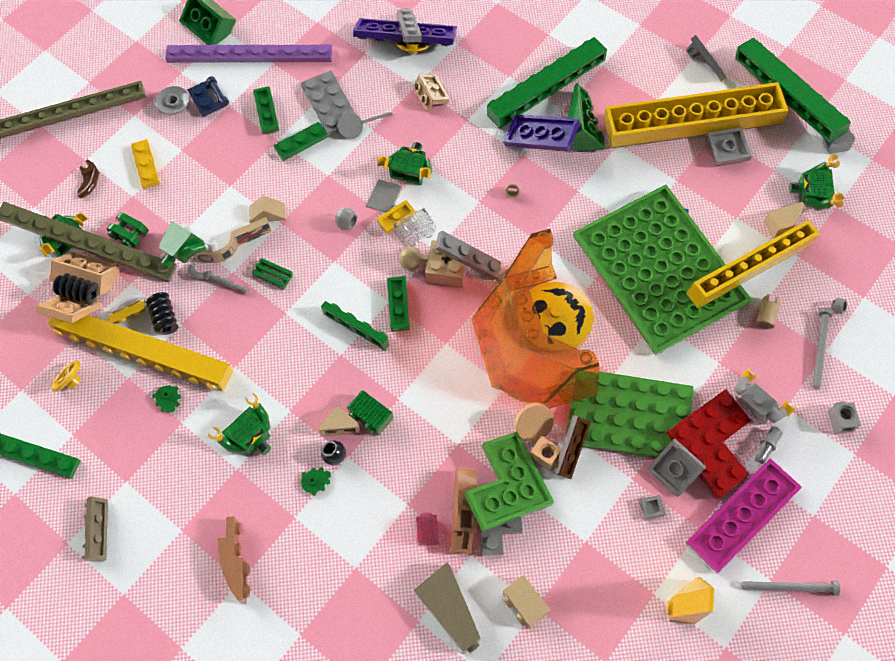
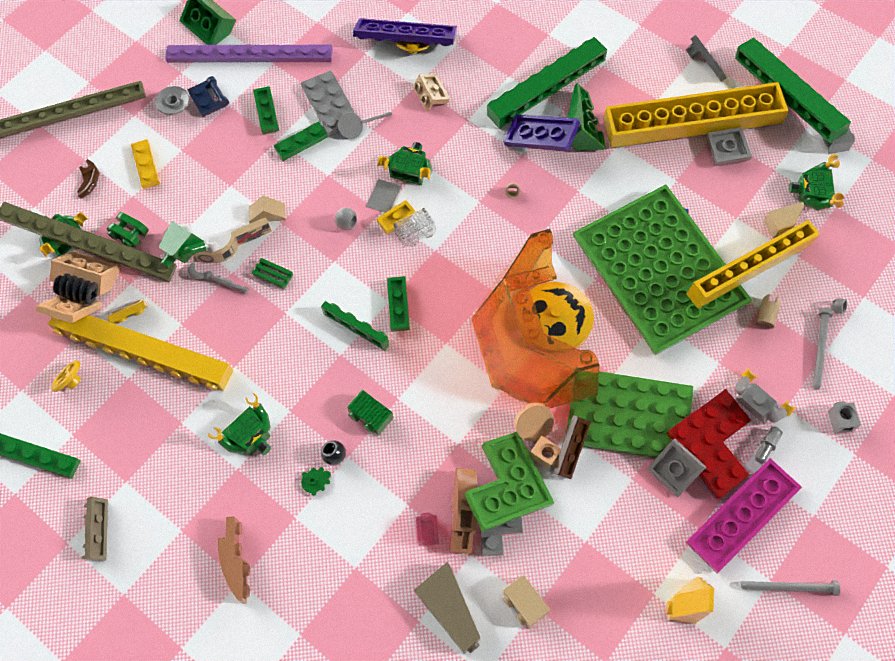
(162, 313): black piece -> none
(167, 398): green piece -> none
(338, 423): tan slope -> none
(408, 25): light grey plate -> none
(439, 267): tan brick -> none
(467, 255): light grey plate -> none
(652, 507): light grey tile -> none

